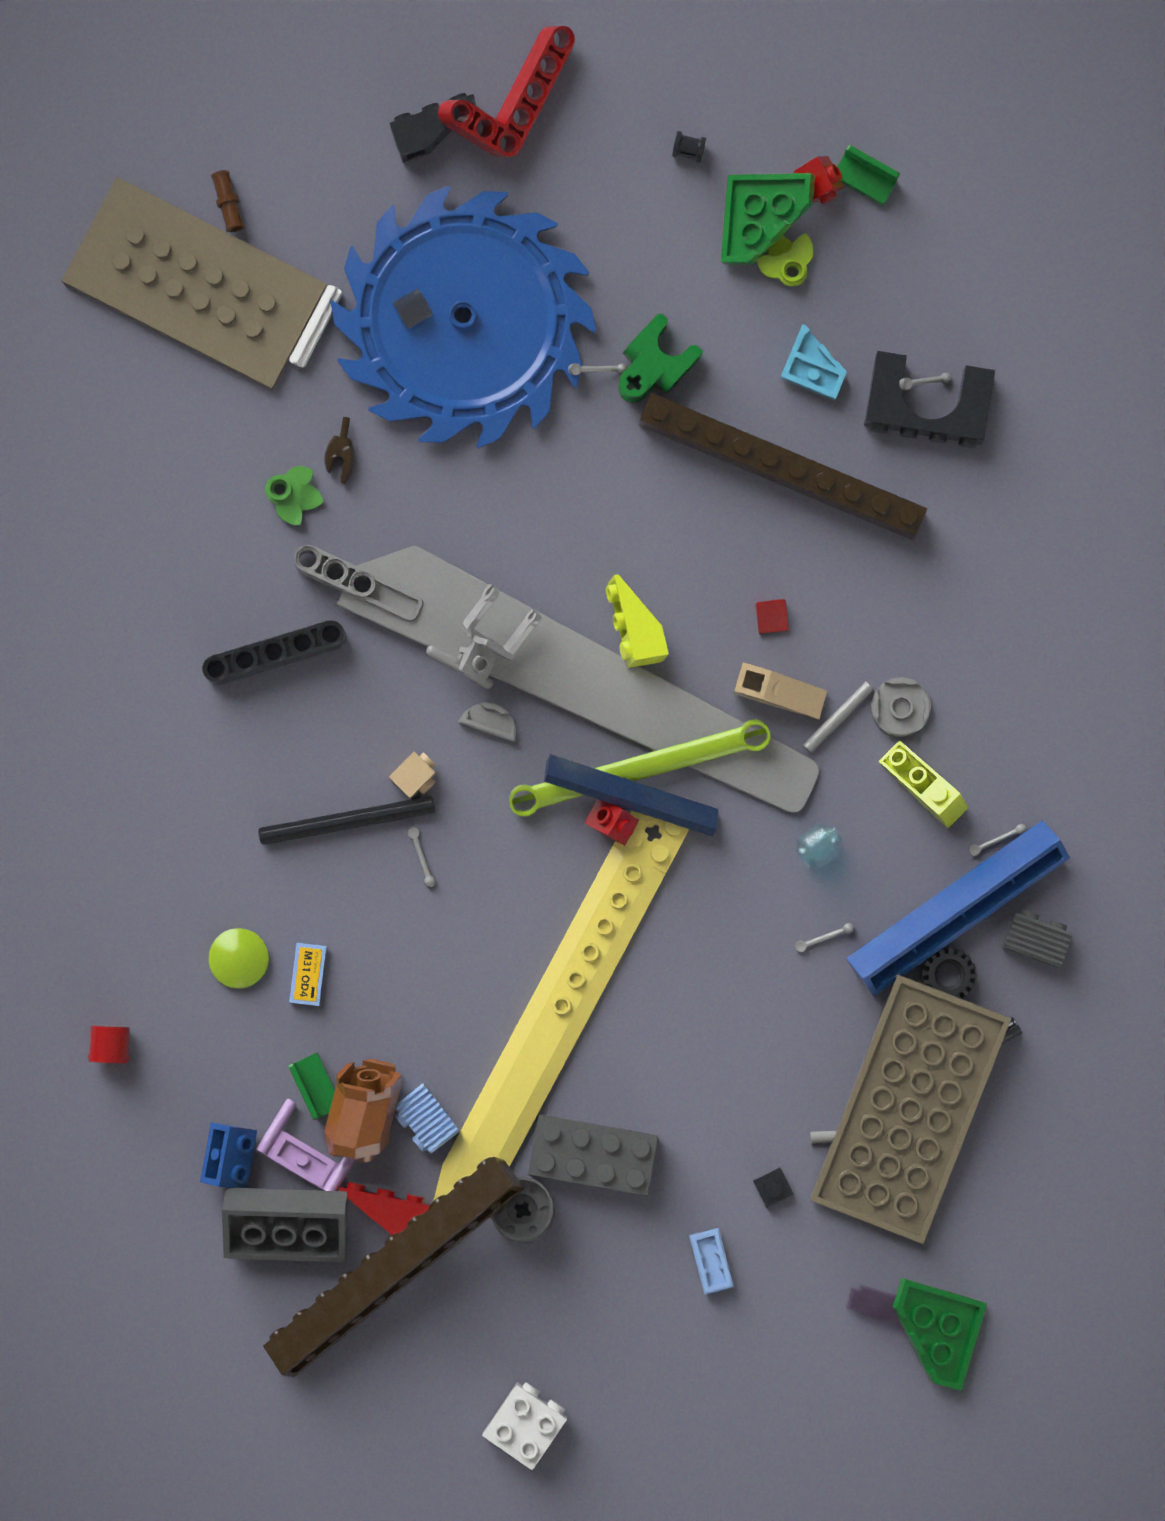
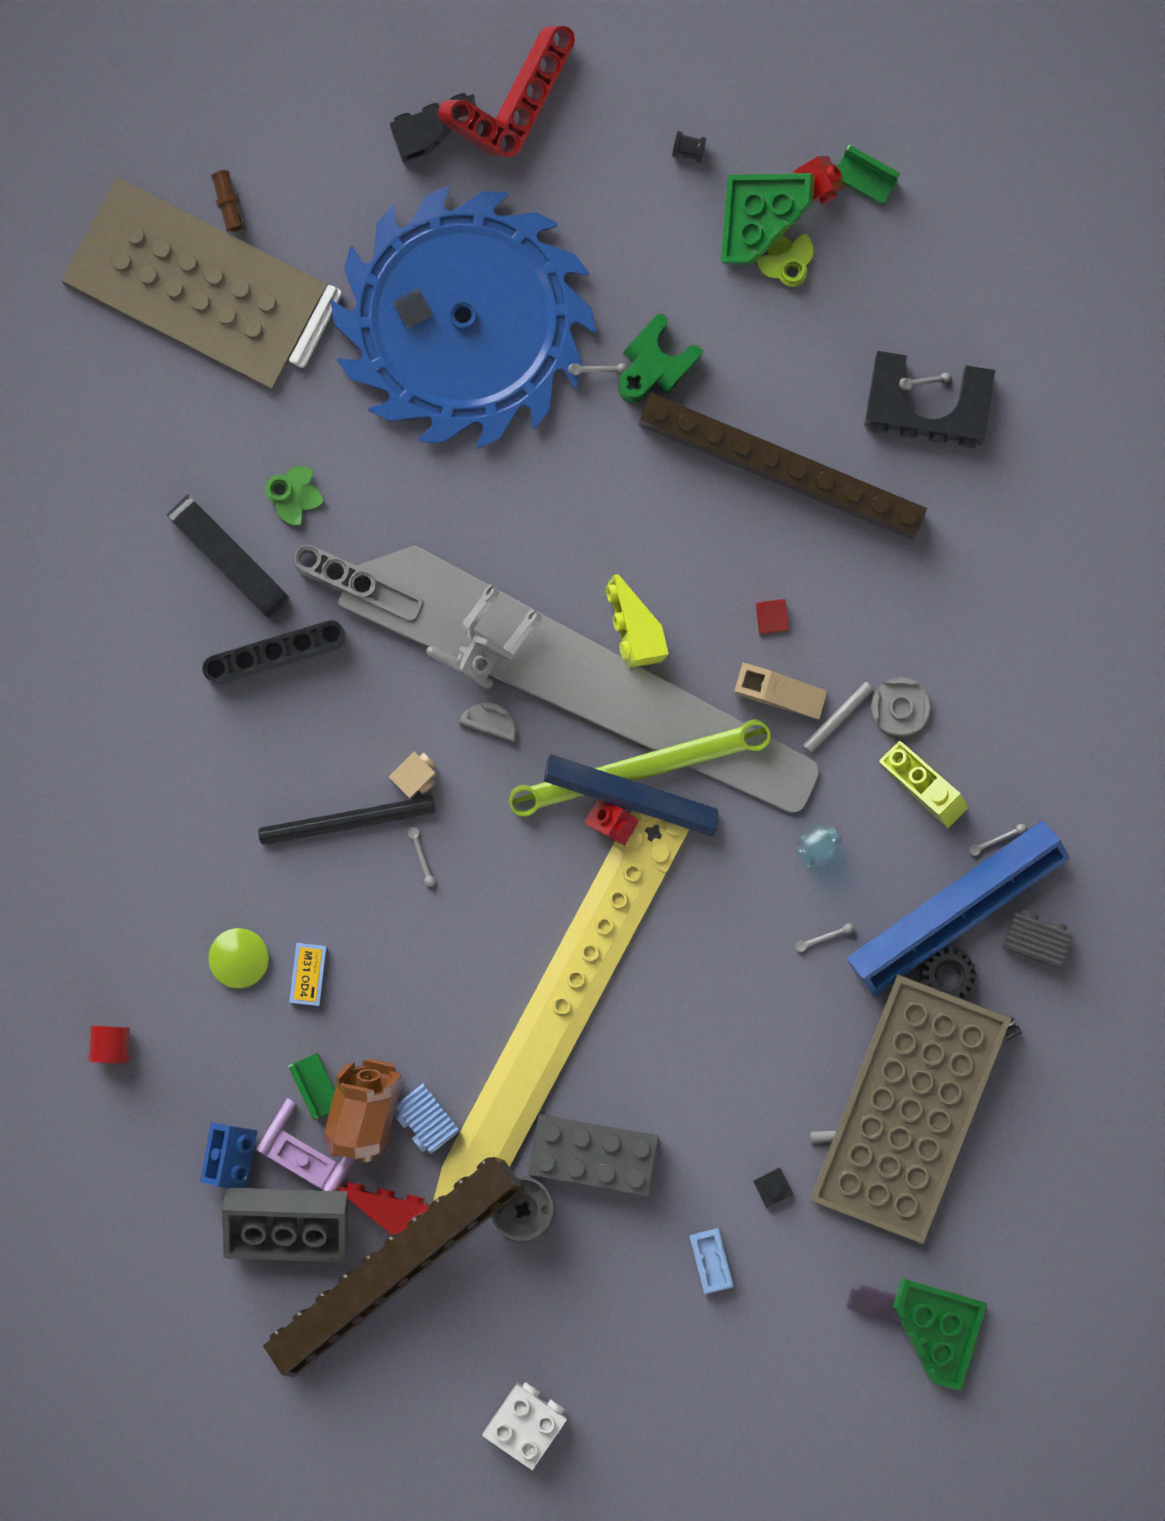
(228, 556): none -> black beam
(341, 448): dark brown hand -> none
(813, 366): medium azure wing -> none

